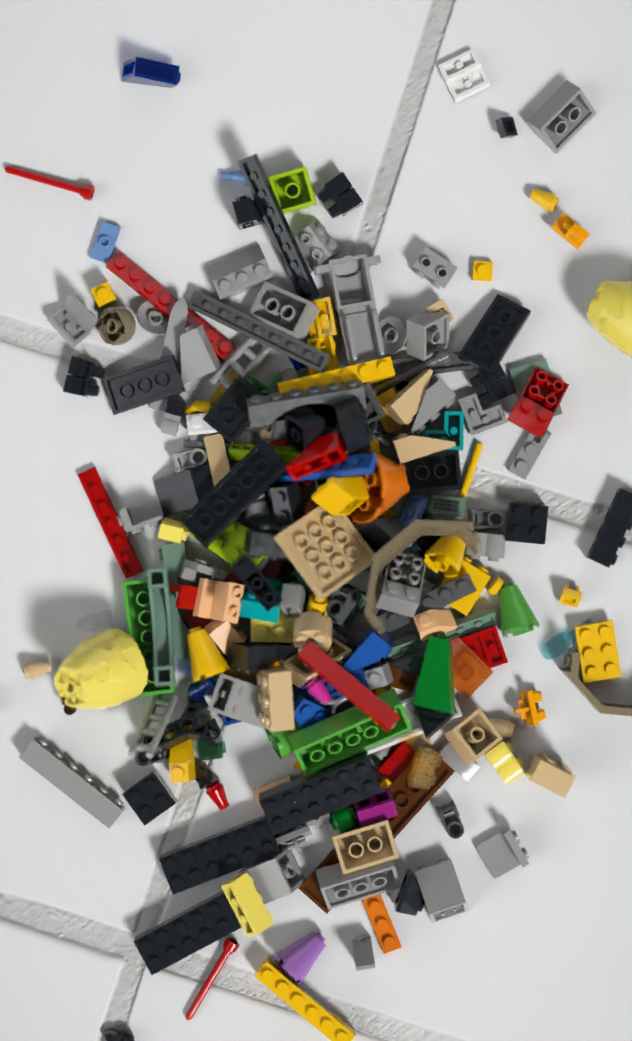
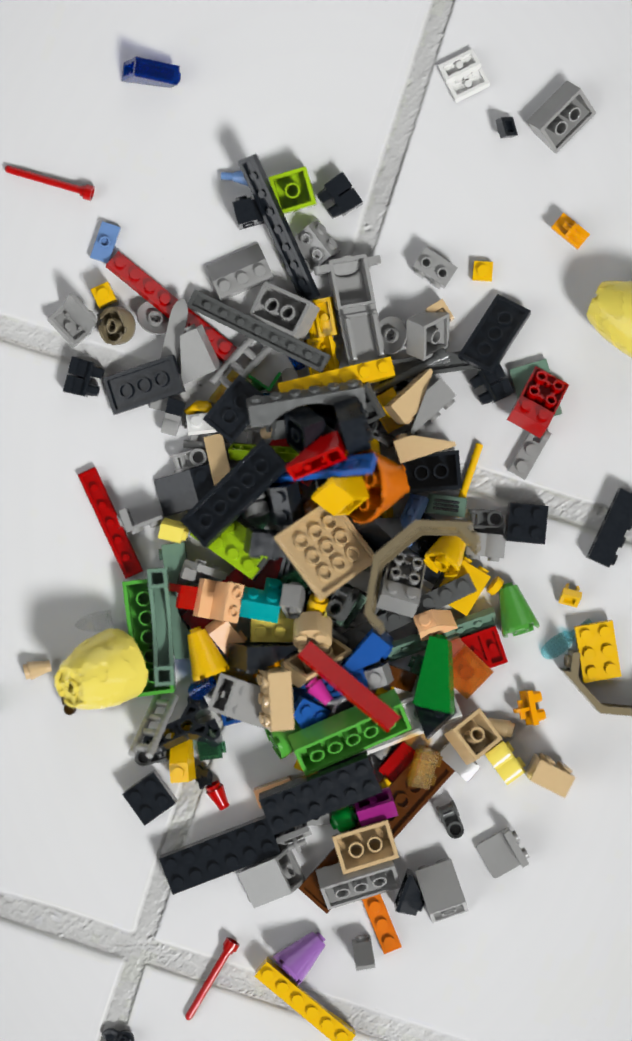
(71, 782): light grey brick -> none
(187, 932): black brick -> none
(247, 904): light yellow brick -> none
(256, 582): black slope -> none
(452, 429): teal brick -> none
(476, 418): light grey plate -> none
(546, 200): yellow cone -> none

